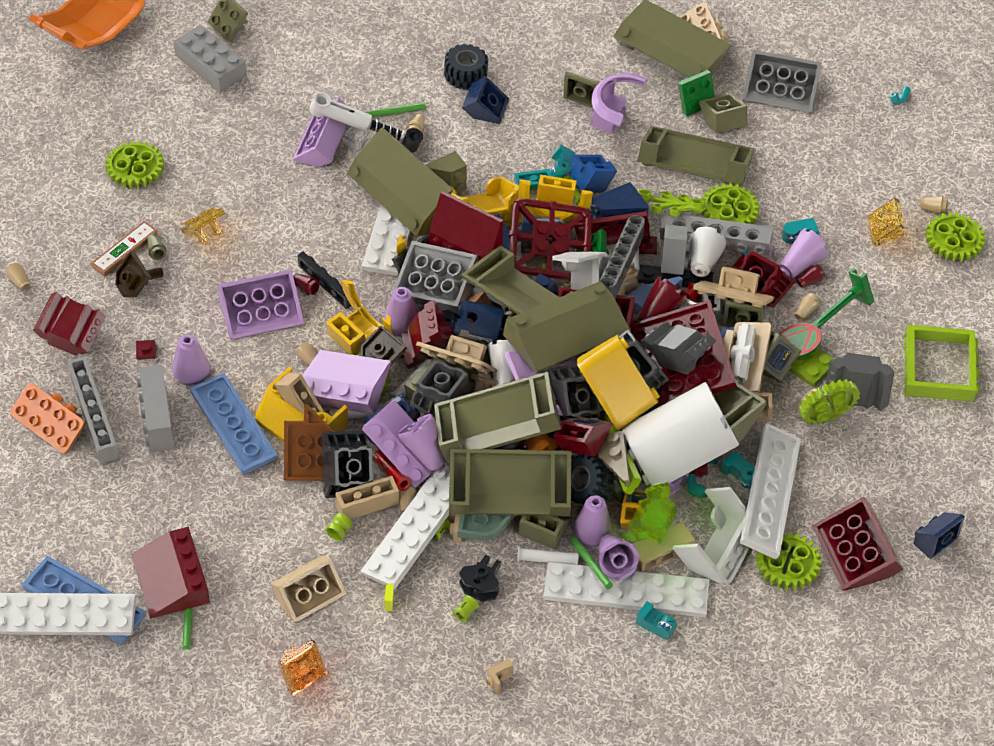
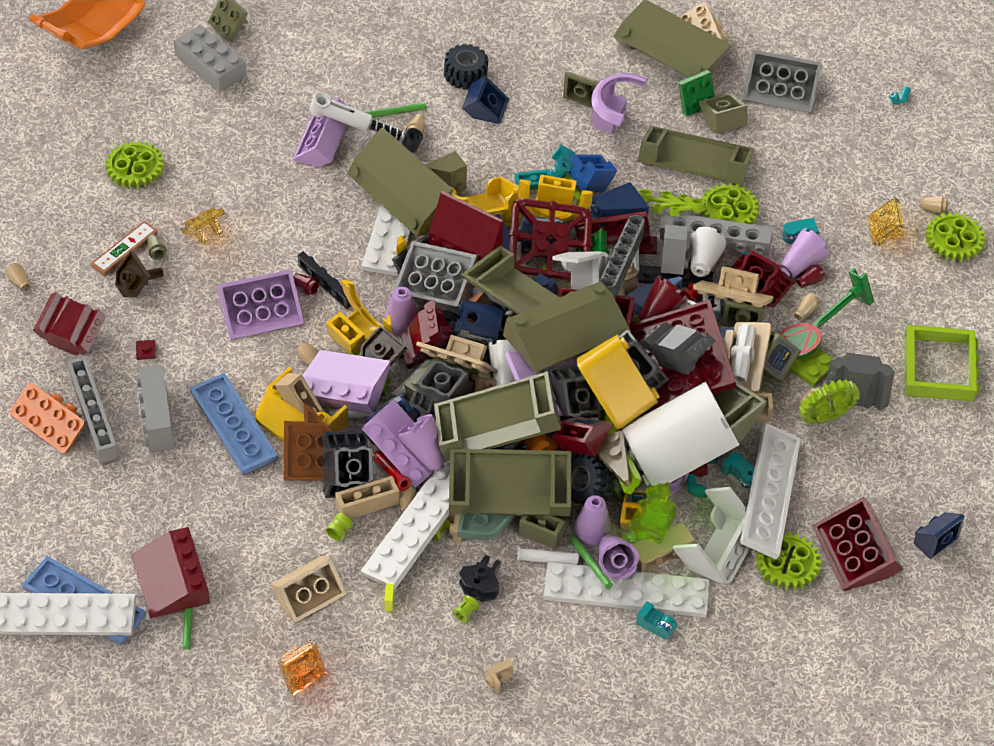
(189, 361): lavender cone -> none

